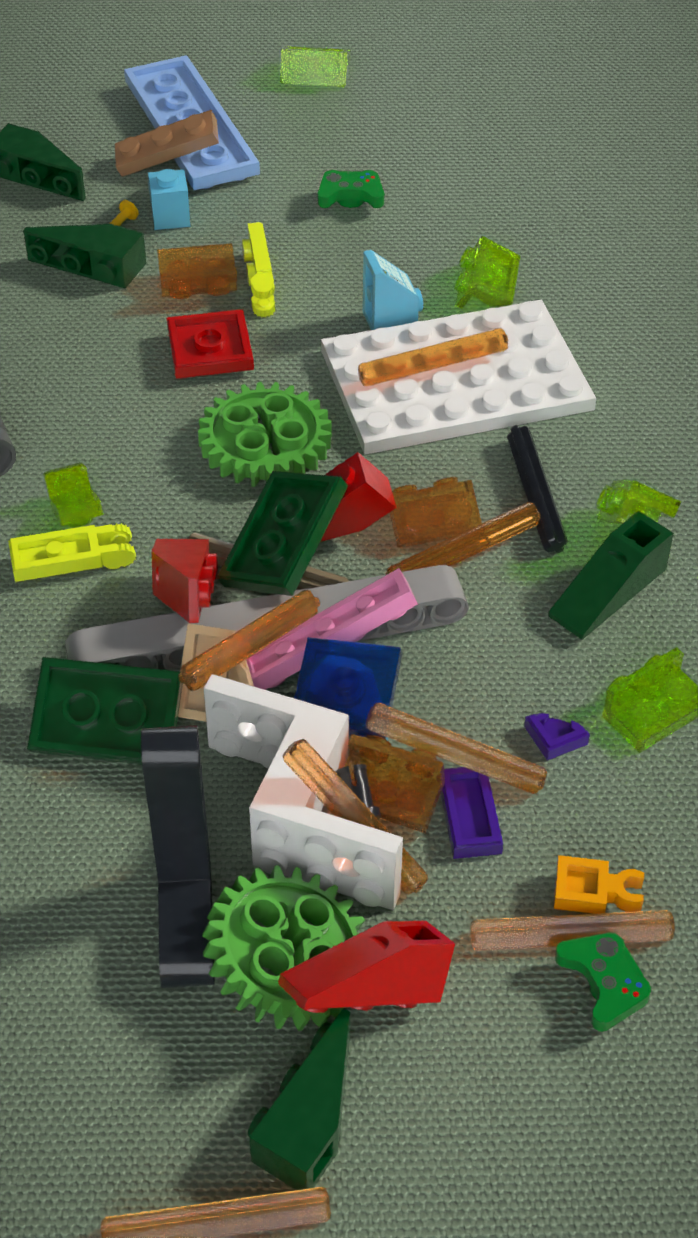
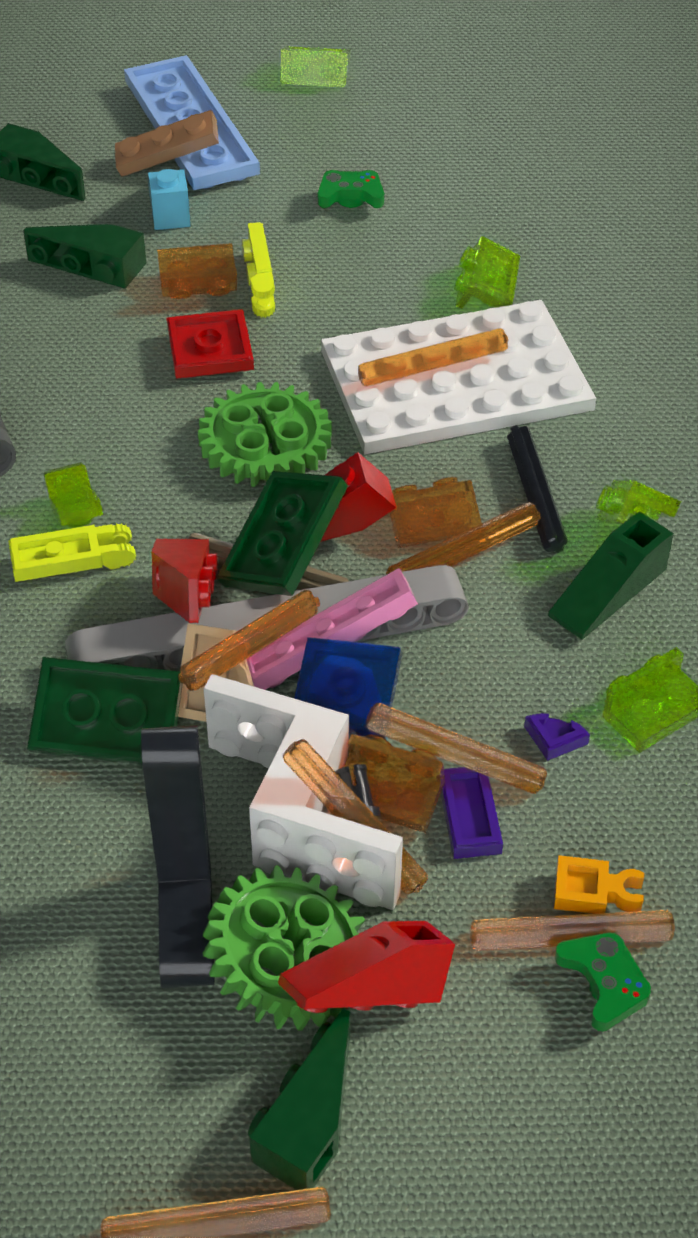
(128, 210): yellow pin -> none
(388, 294): medium azure slope -> none

